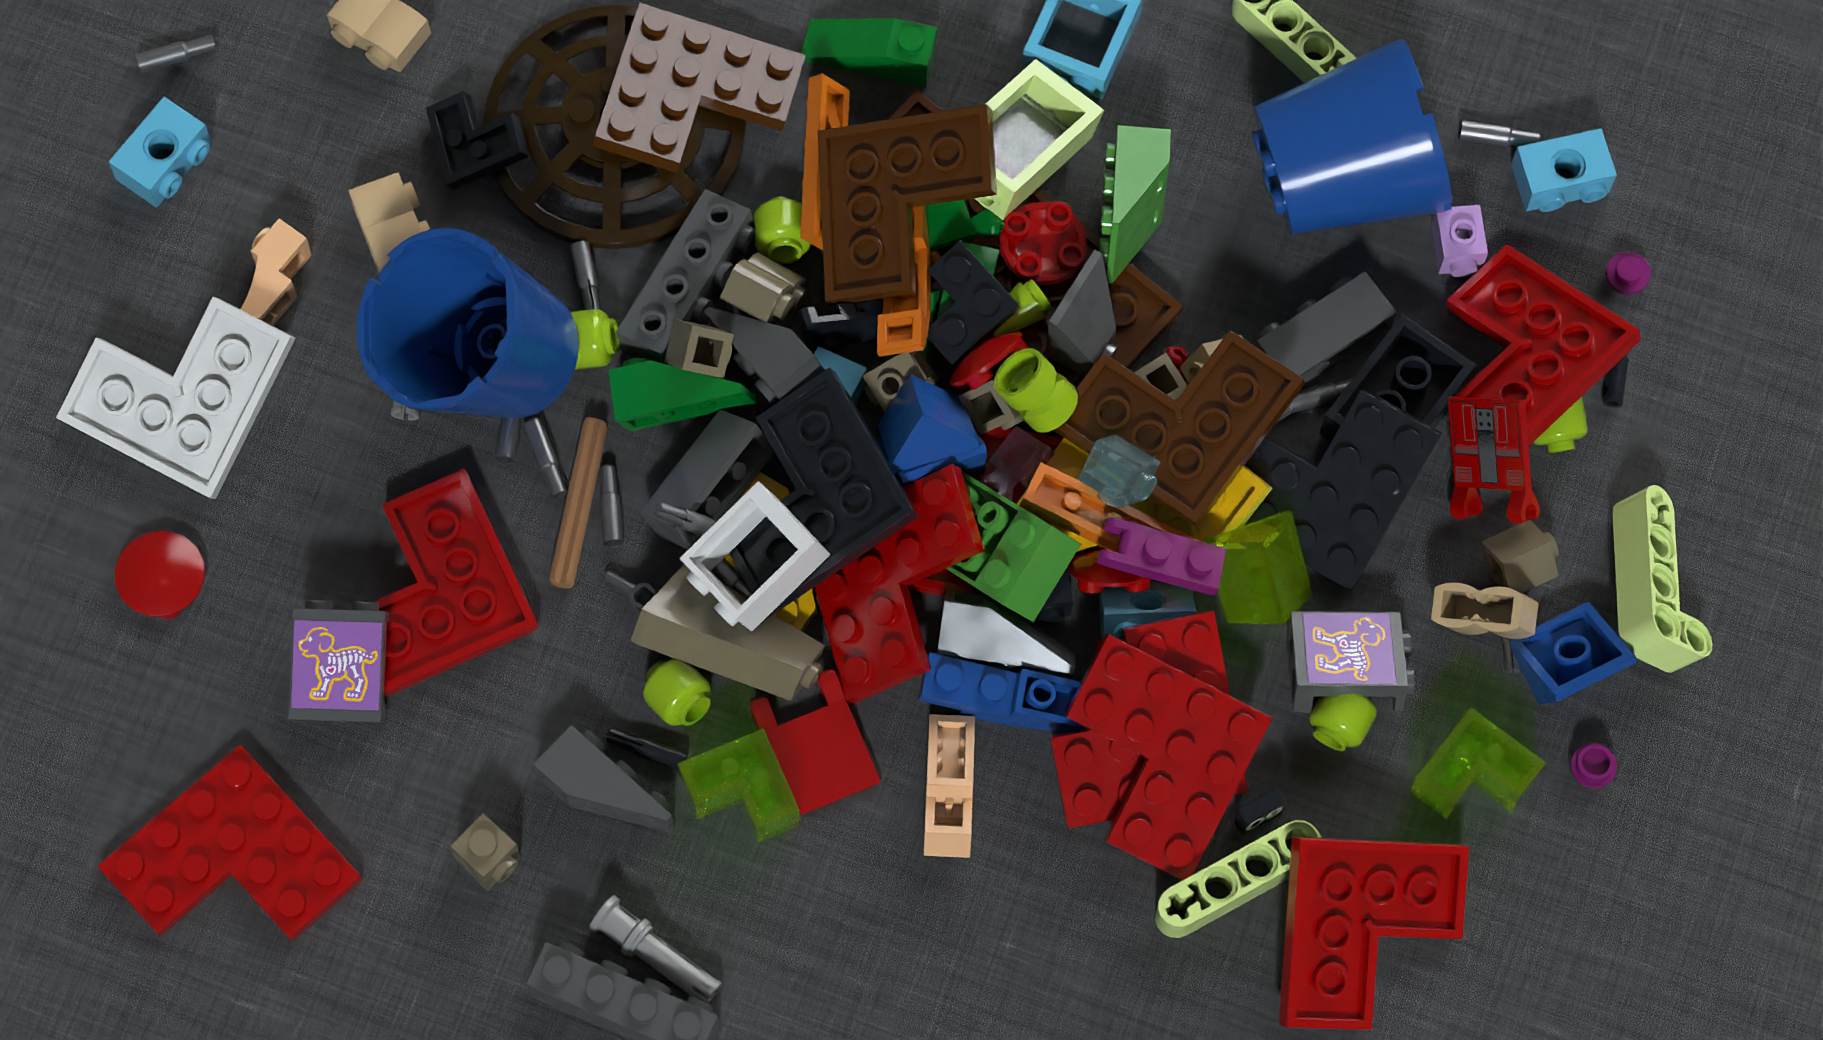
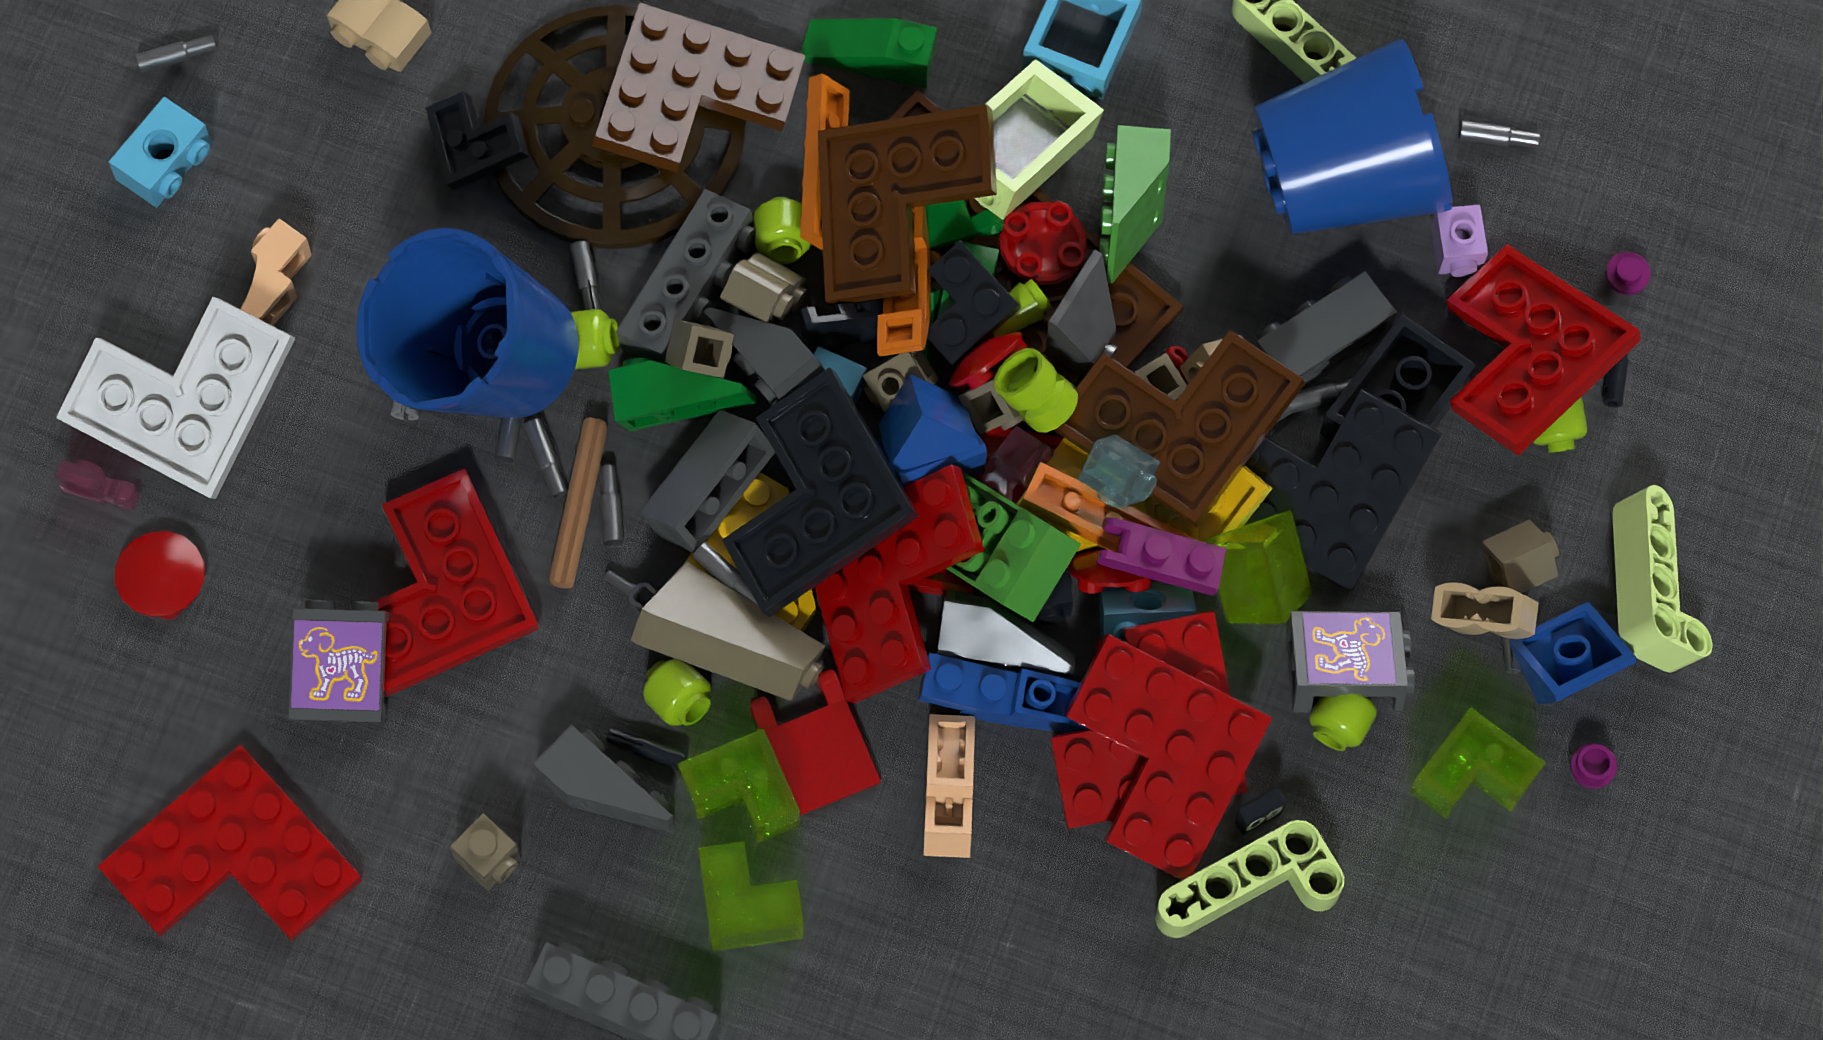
(90, 482): none -> clear pink plate
(386, 214): tan brick -> none
(638, 939): light grey pin -> none
(690, 520): flat silver piece -> none
(729, 533): white window -> none
(746, 913): none -> clear neon green brick
(1339, 906): red plate -> none
(1490, 453): red flag -> none
(1580, 153): medium azure brick -> none

